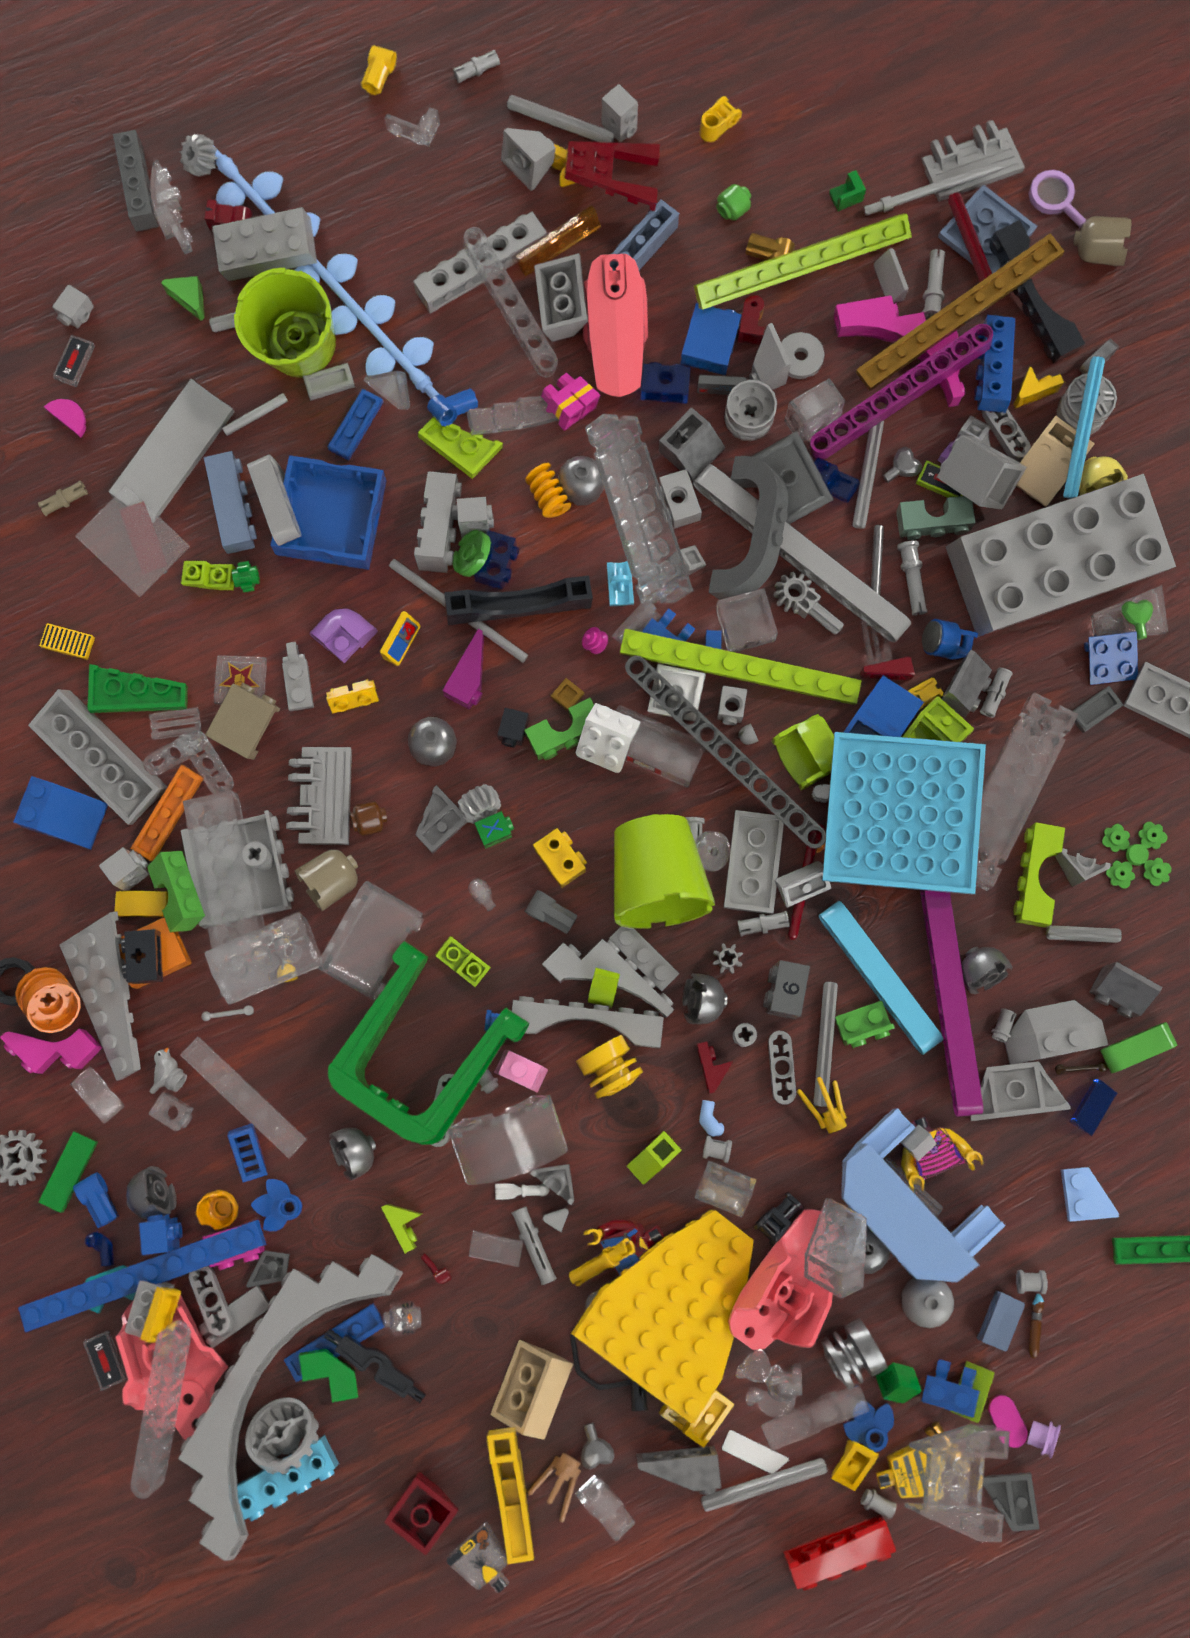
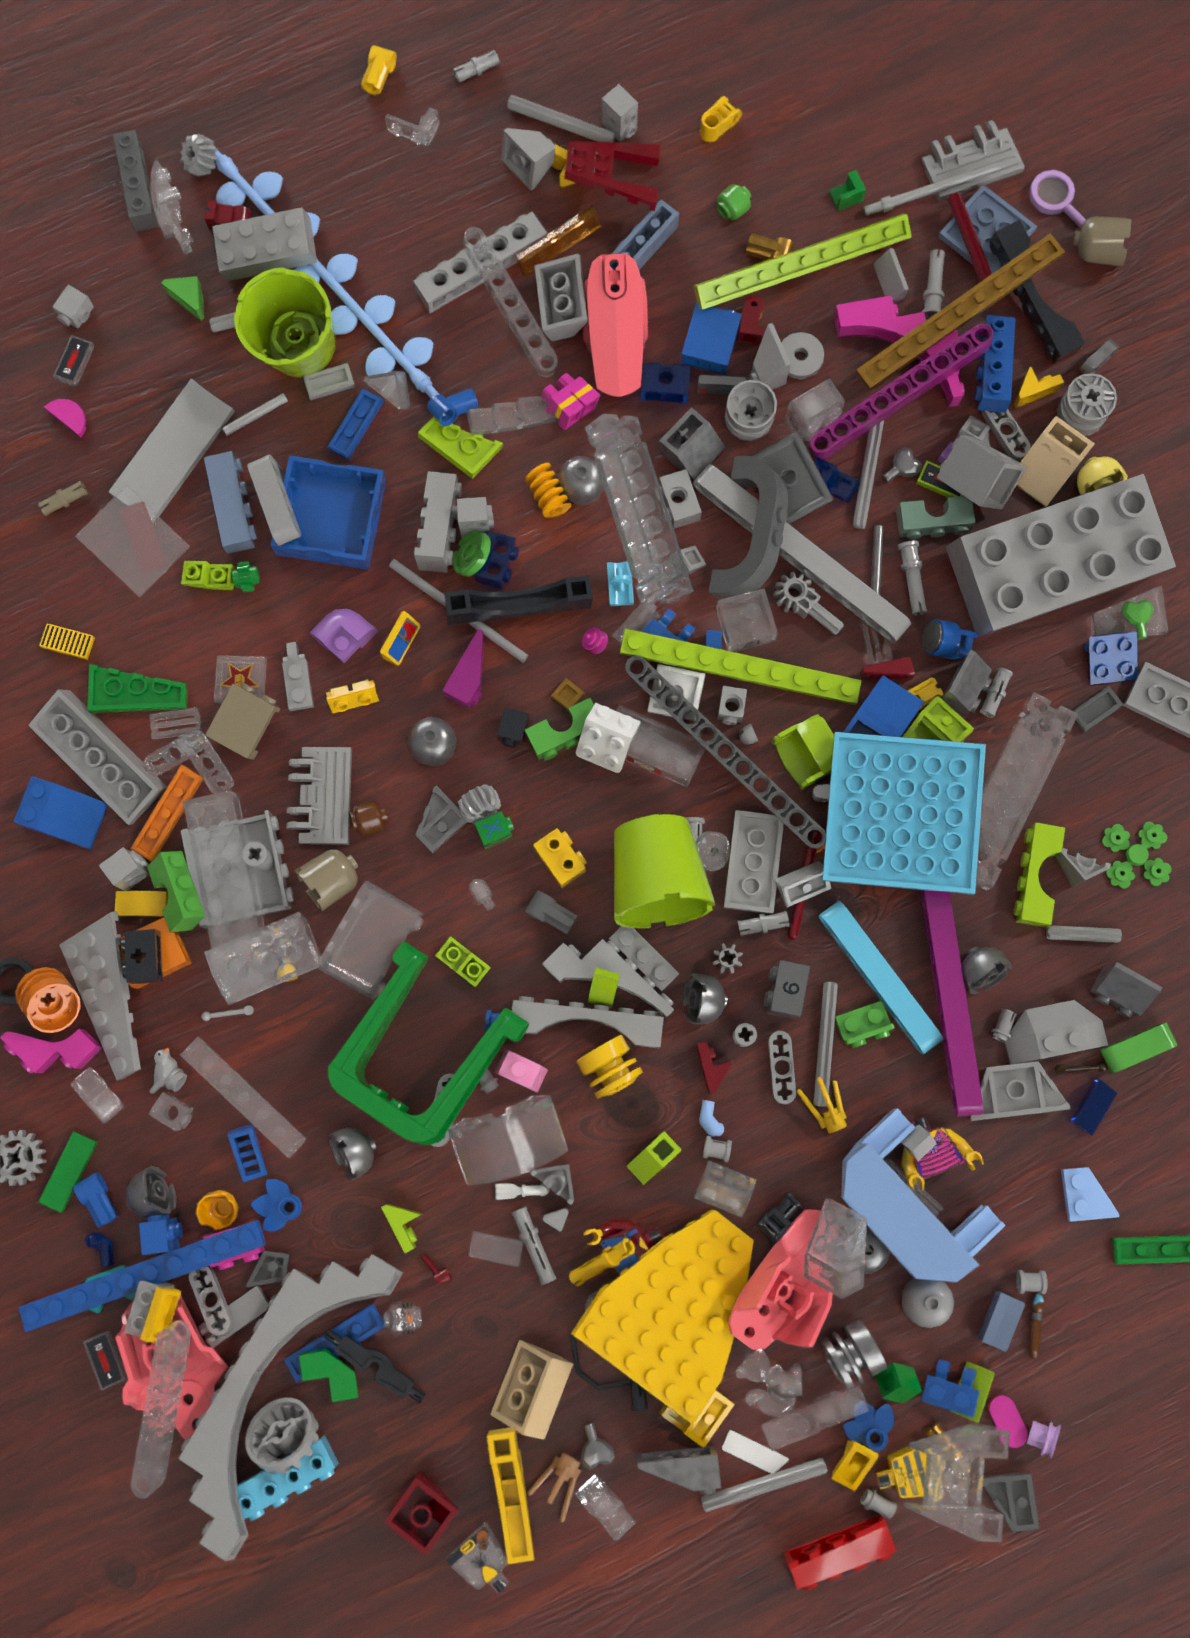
(1084, 427): medium azure axle -> none

